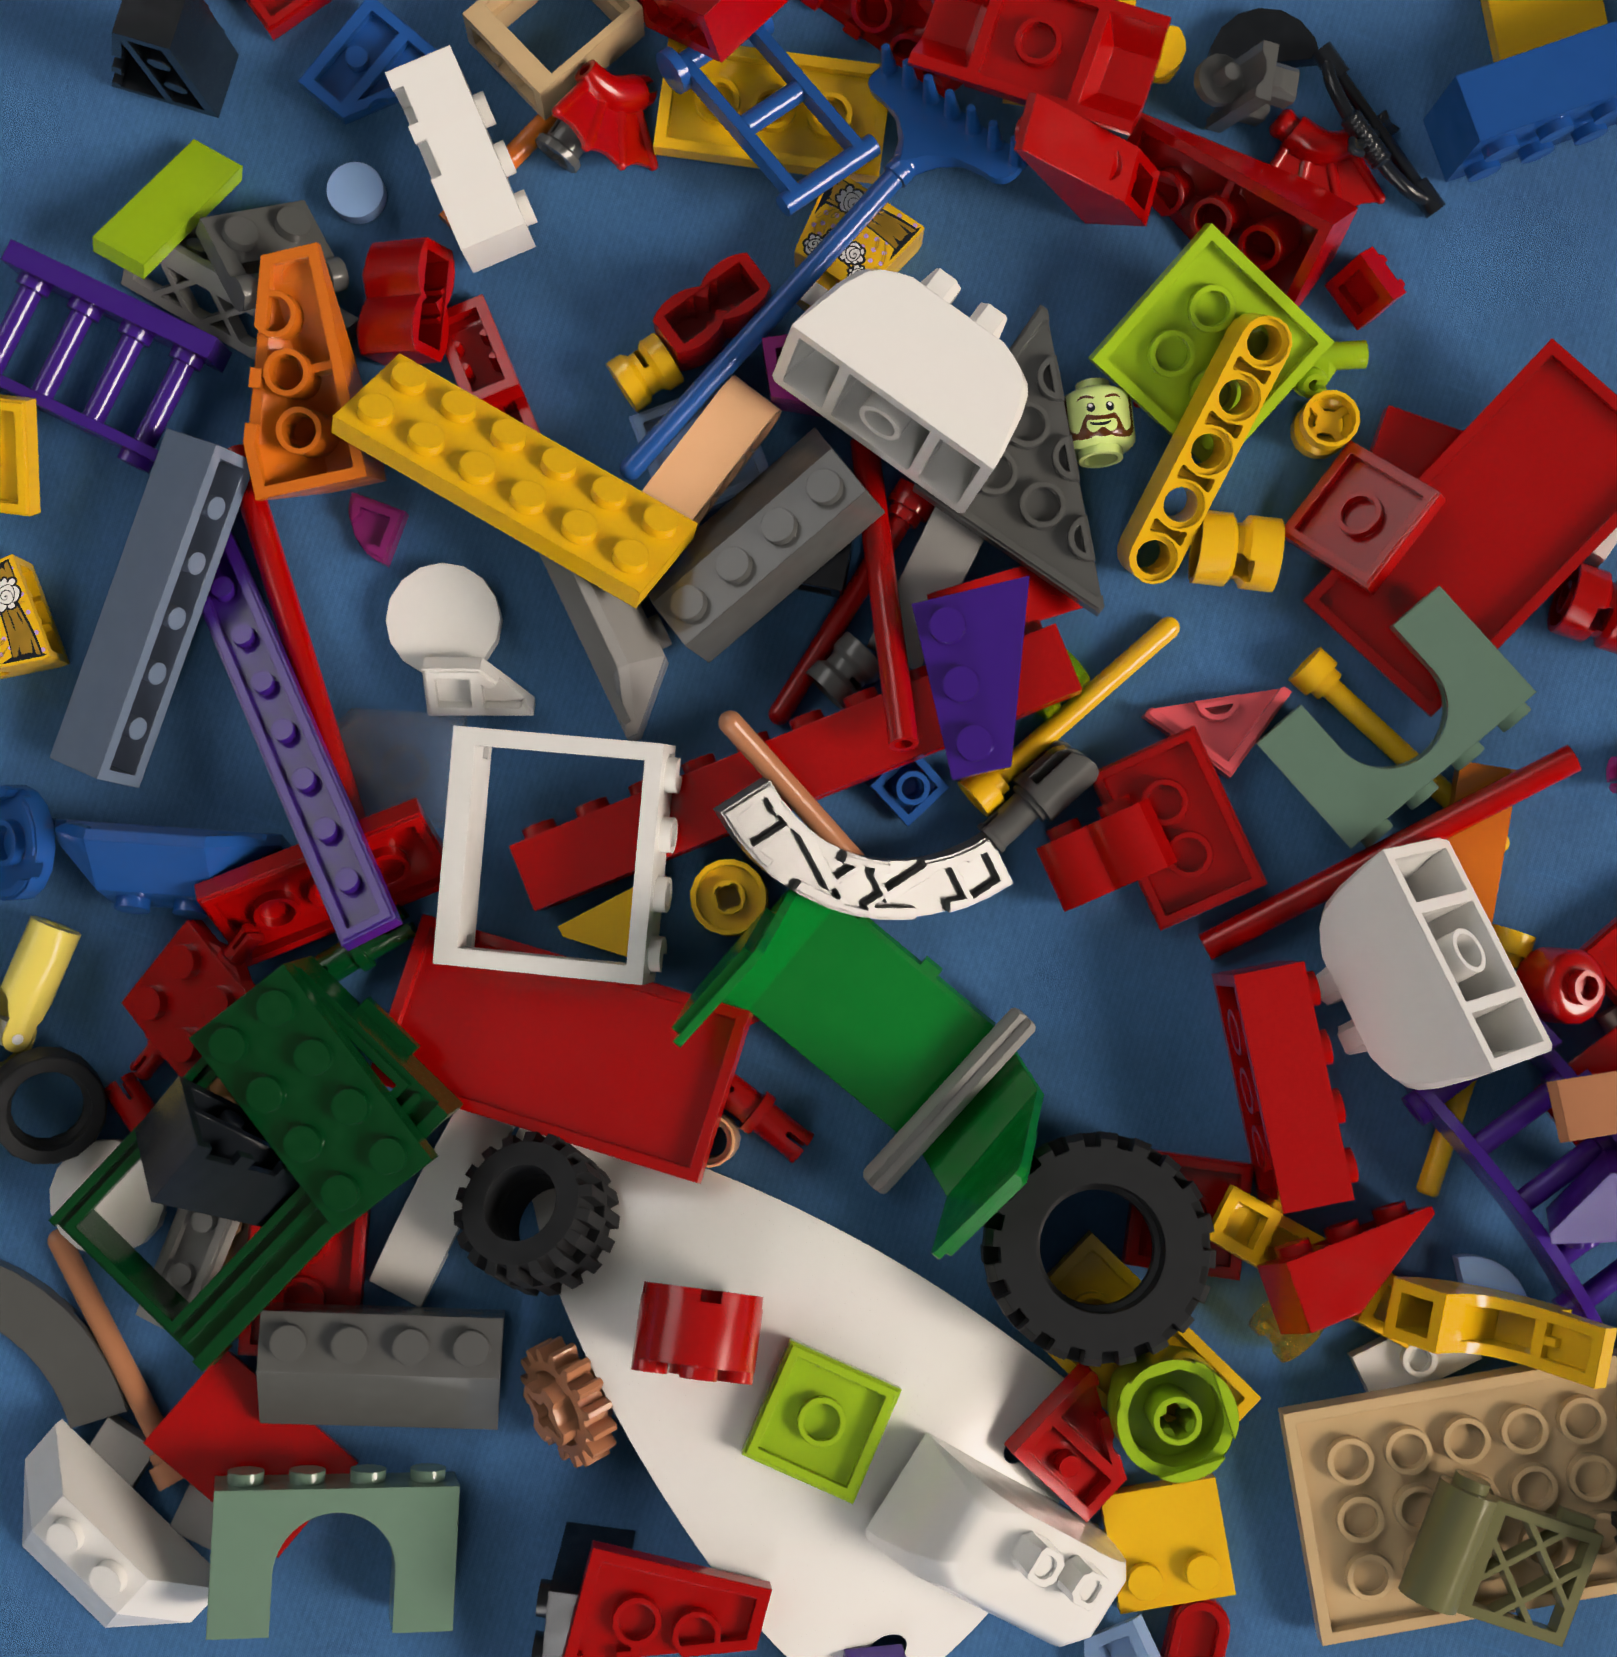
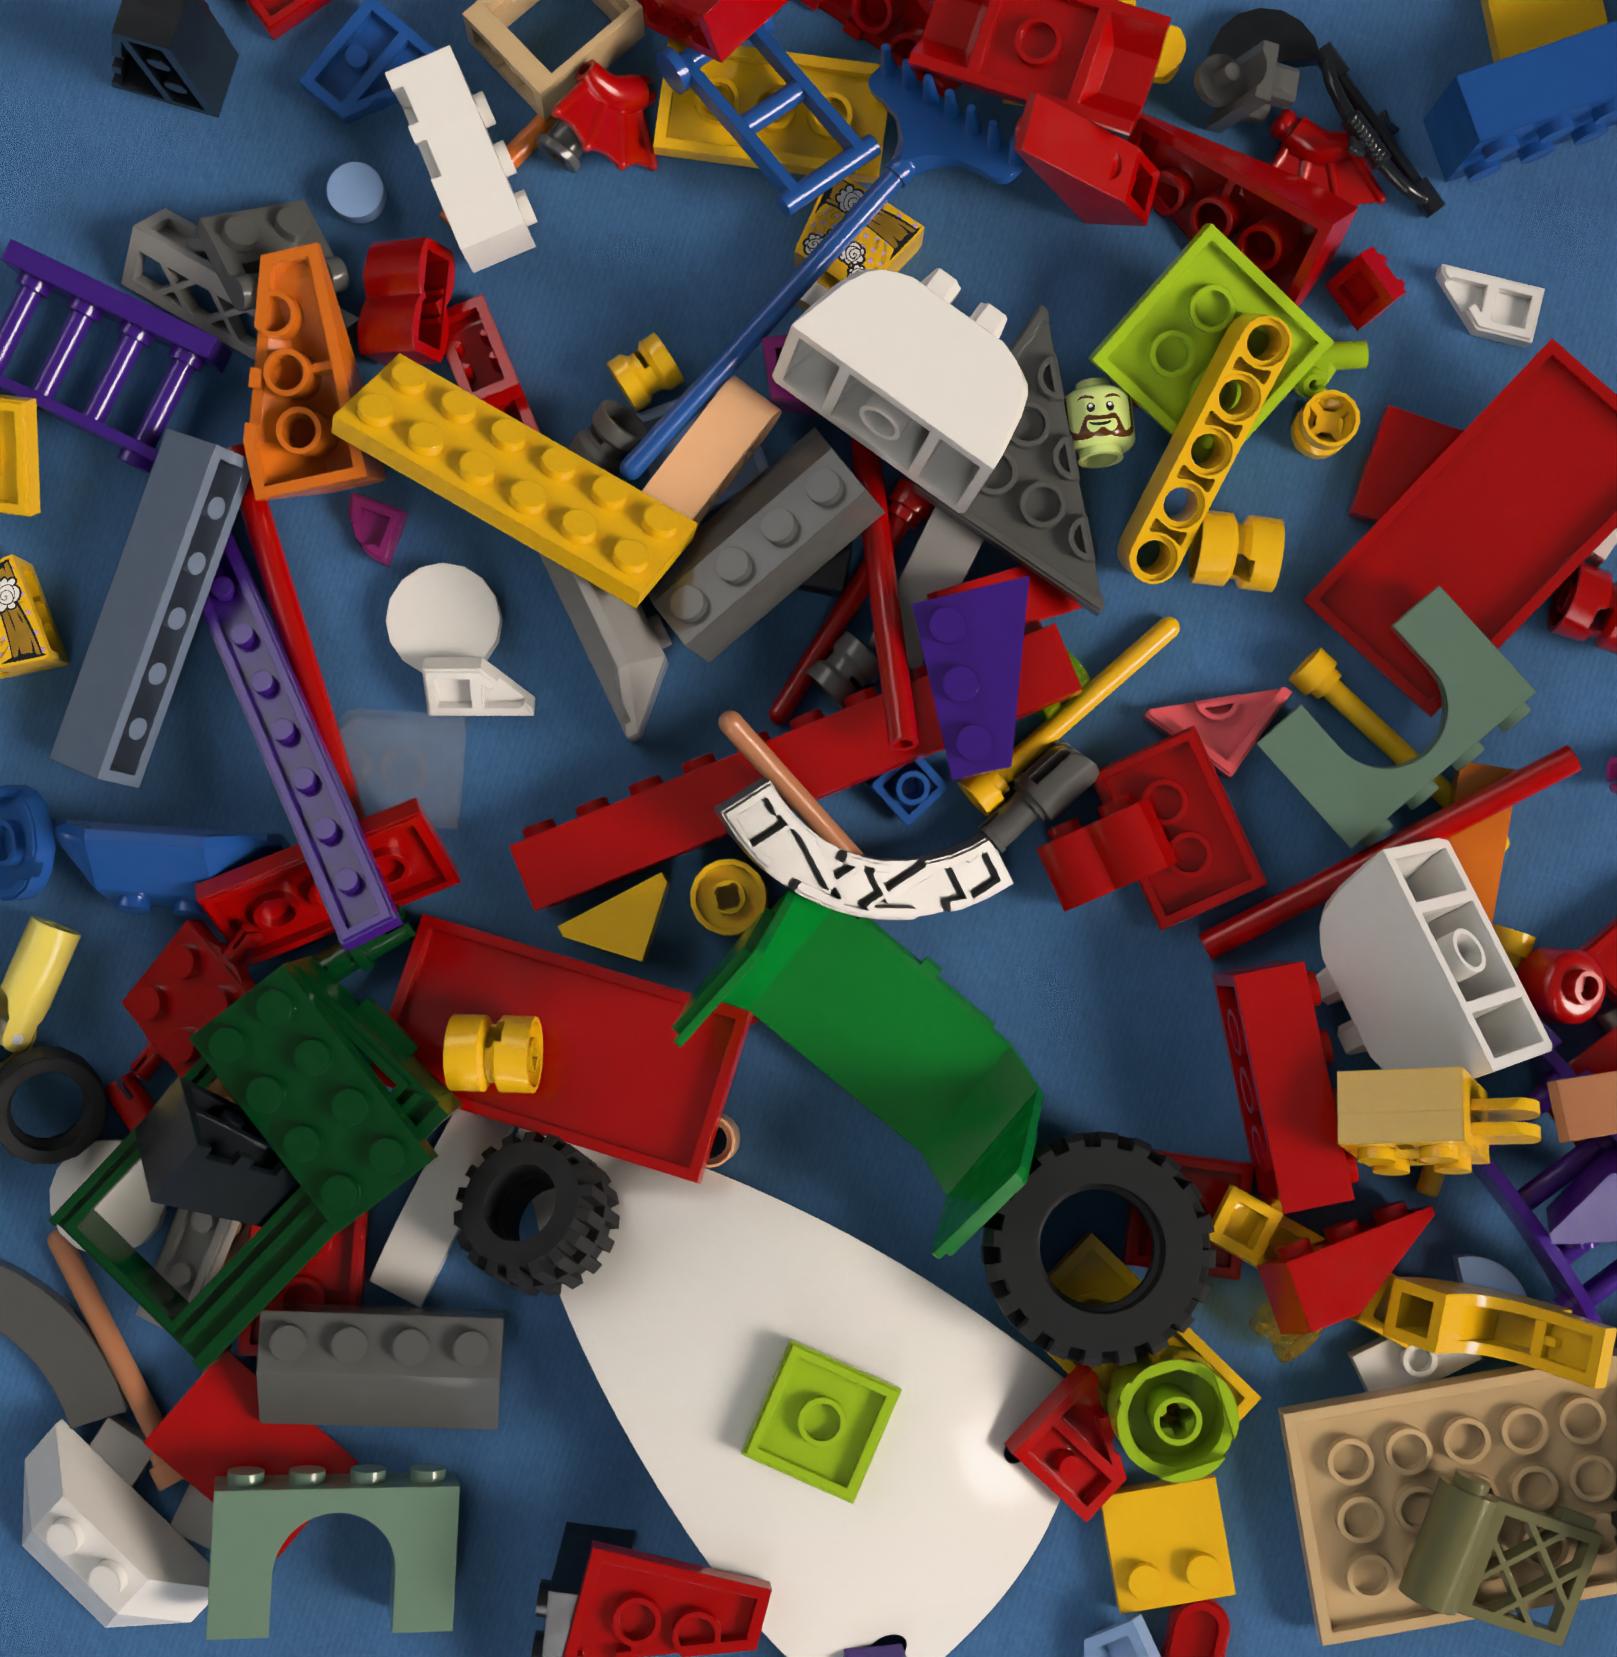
(167, 209): lime tile -> none
(464, 853): white window -> none
(490, 1053): none -> yellow wheel
(568, 1402): nougat gear -> none
(610, 436): none -> dark grey wheel
(697, 1333): red brick -> none
(702, 317): red brick -> none
(766, 1119): red pin -> none
(948, 1100): light grey axle -> none
(998, 1544): white hips -> none
(1362, 517): red tile -> none
(1427, 1119): none -> yellow brick
(1492, 305): none -> white tile

